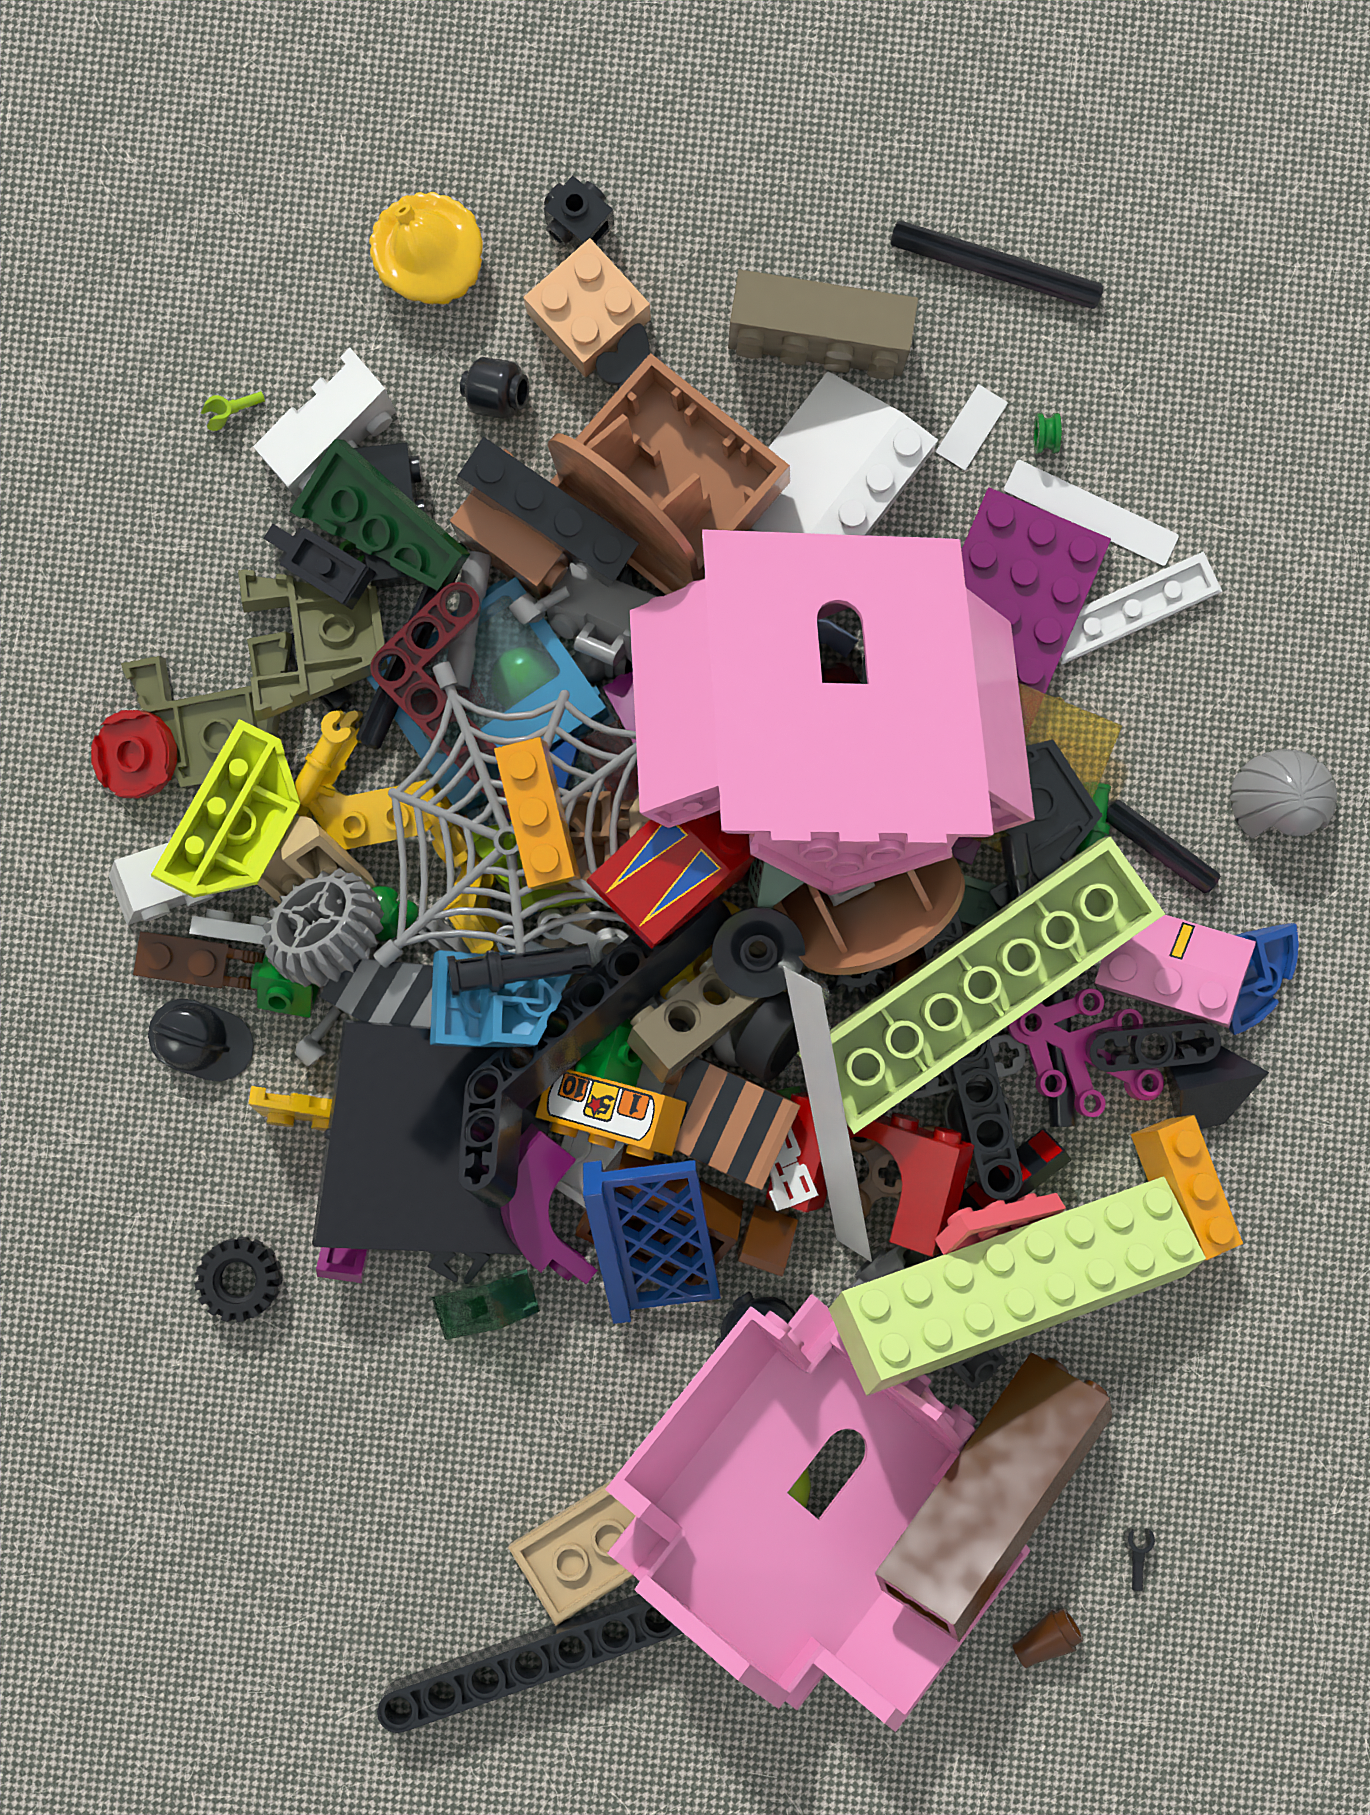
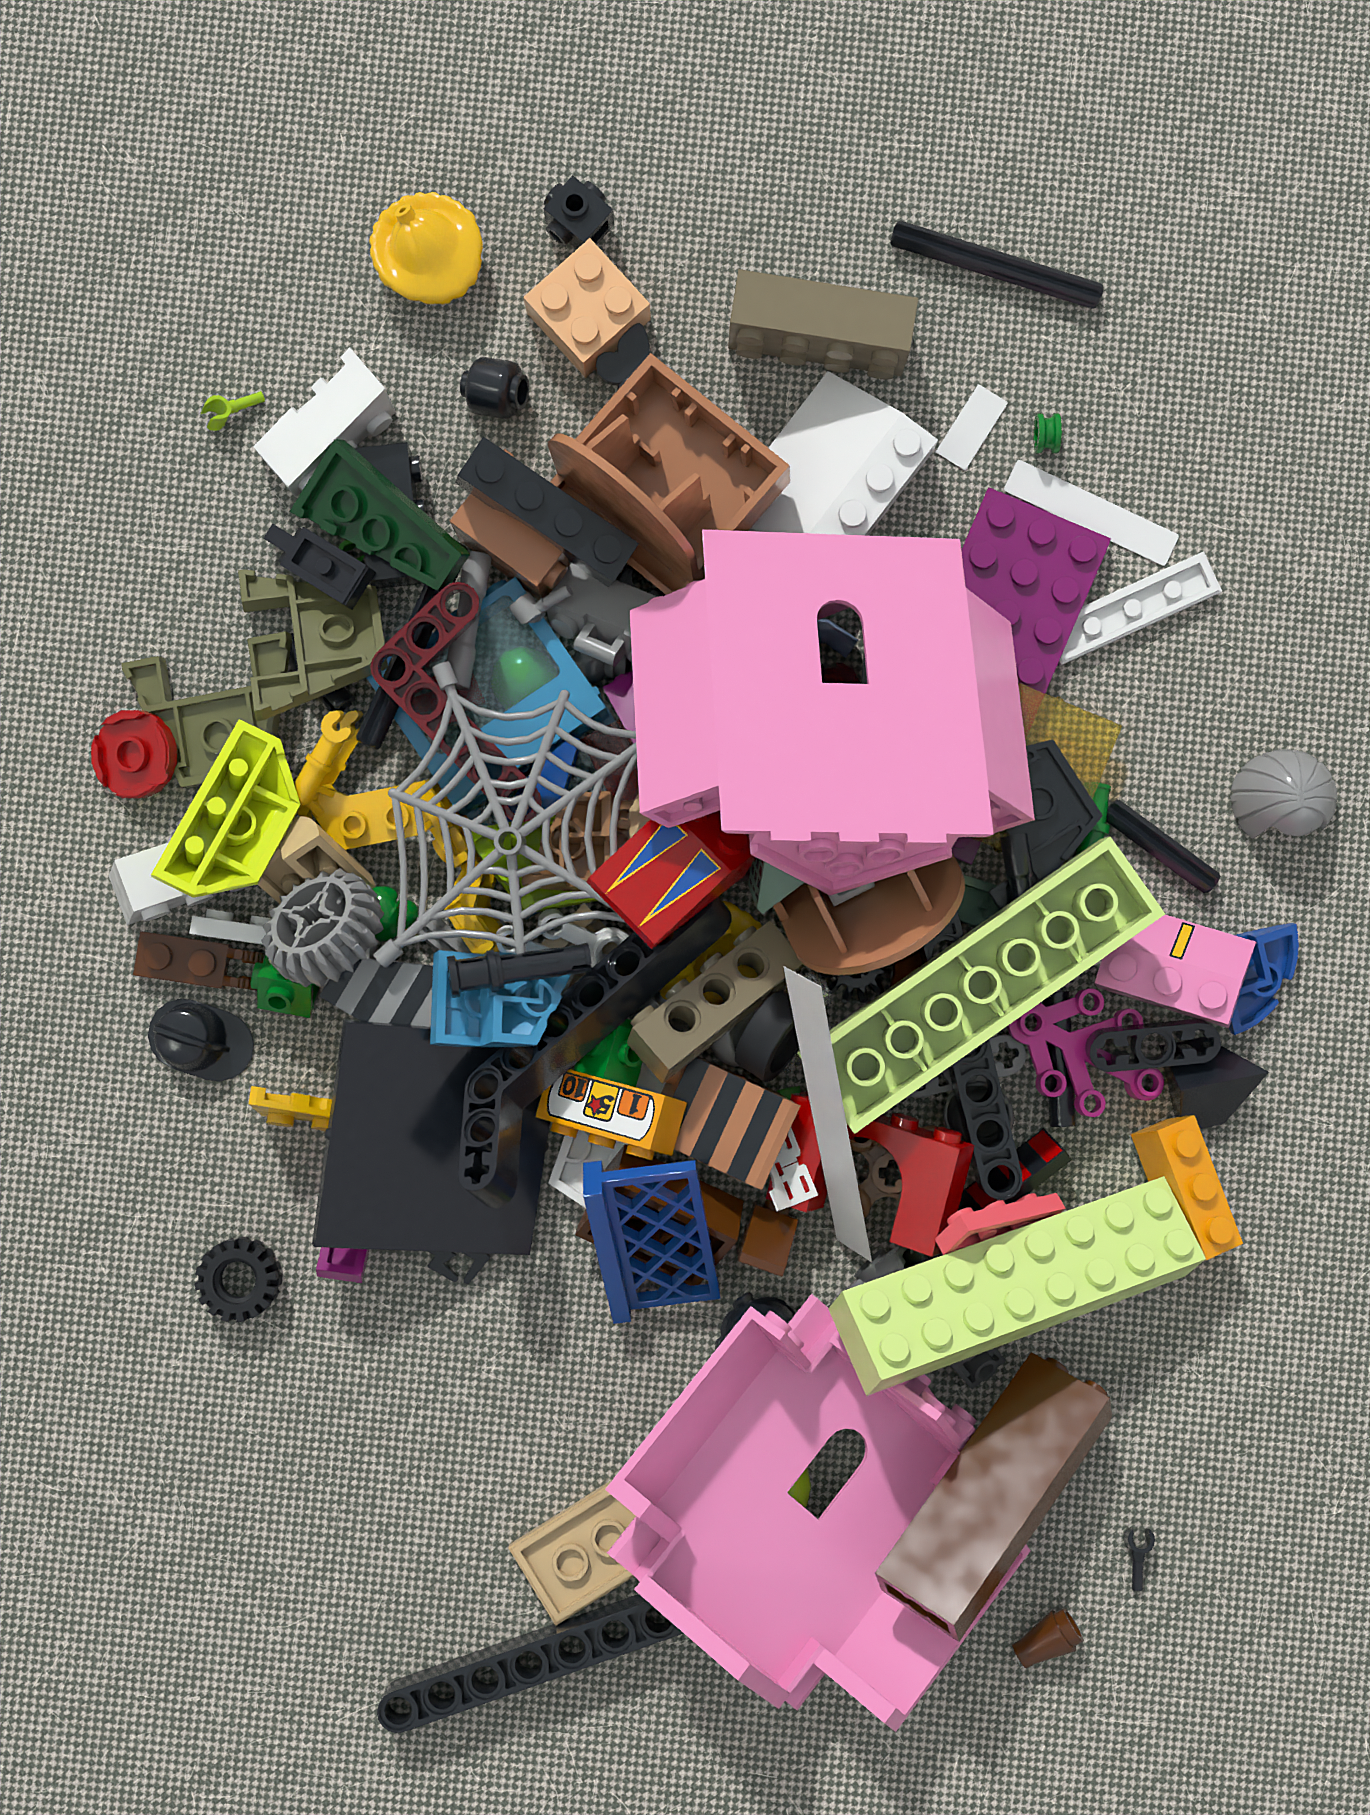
(308, 1048): light grey hand -> none
(486, 1304): clear green slope -> none
(527, 1216): magenta arch -> none
(537, 813): light orange brick -> none
(757, 973): black dish -> none

